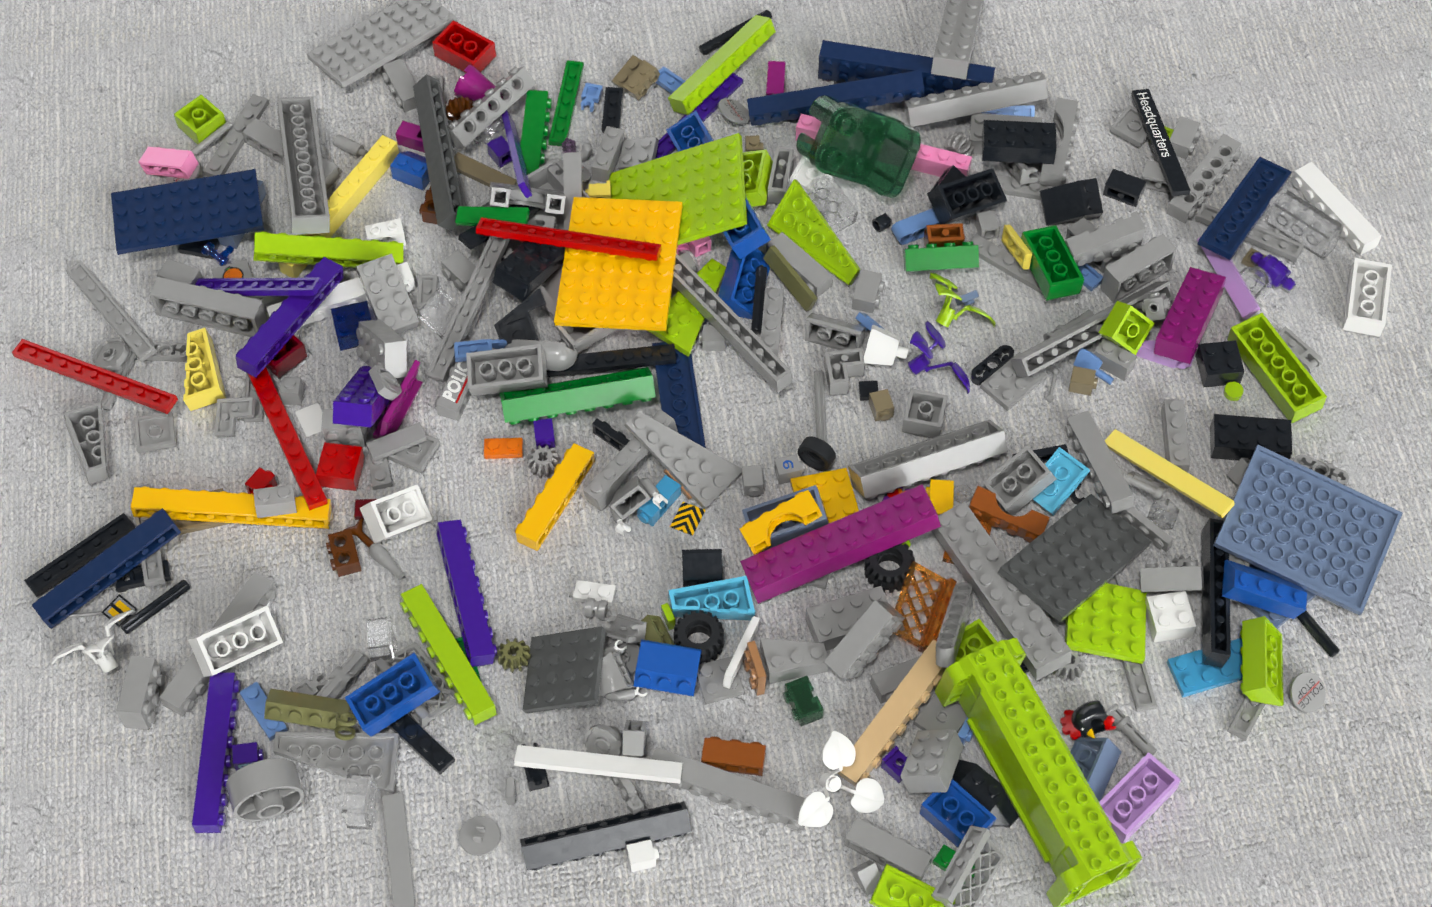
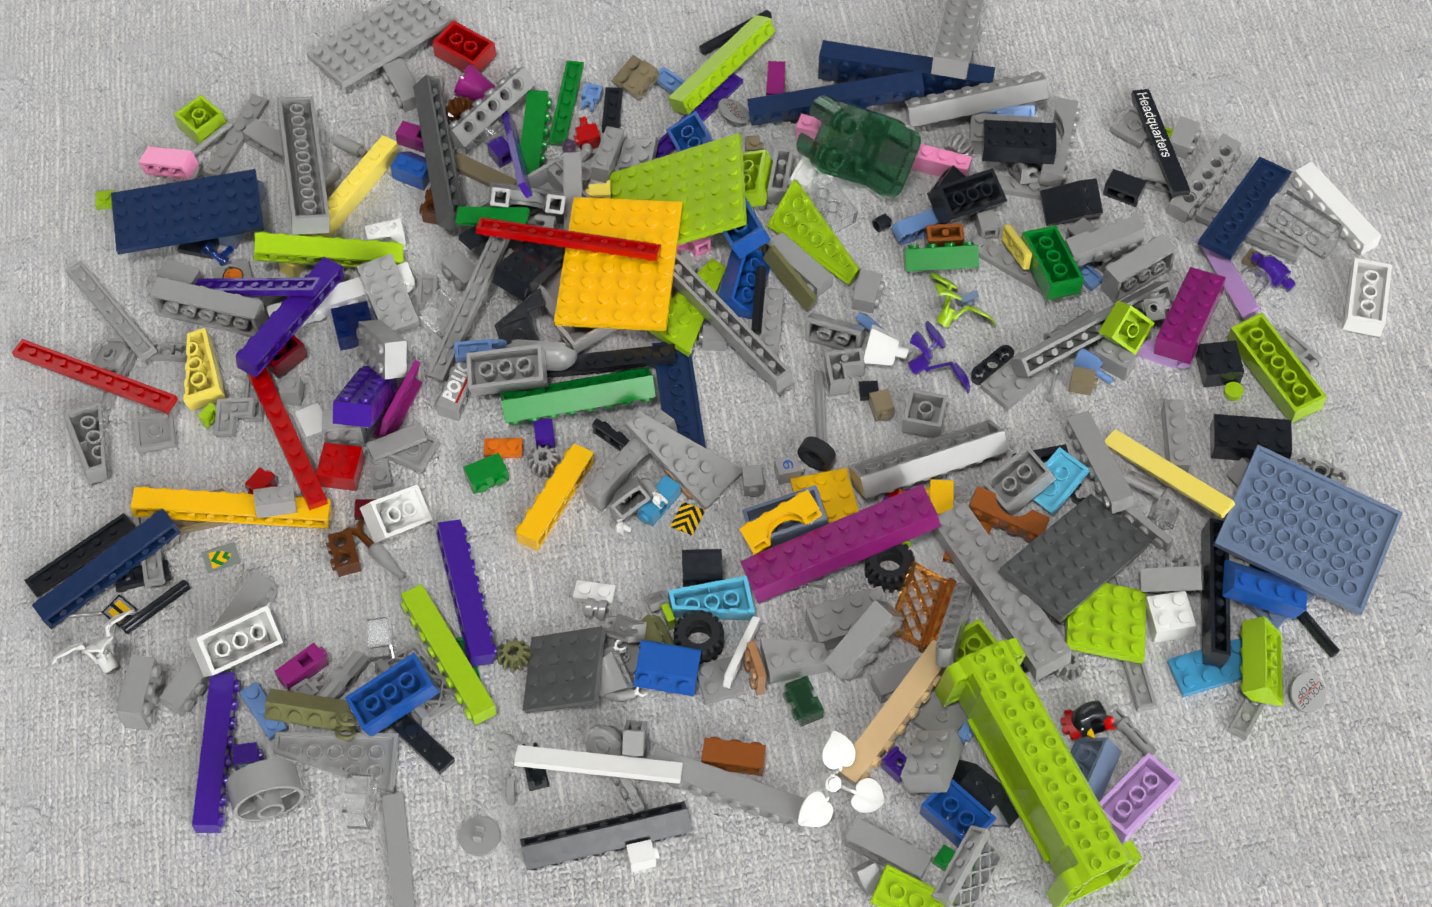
(103, 200): none -> lime plate
(207, 415): none -> lime tile
(221, 557): none -> light grey sticker
(302, 666): none -> magenta brick
(385, 382): light grey piece -> none
(486, 473): none -> green brick
(587, 134): none -> red brick
(655, 600): none -> light grey plate

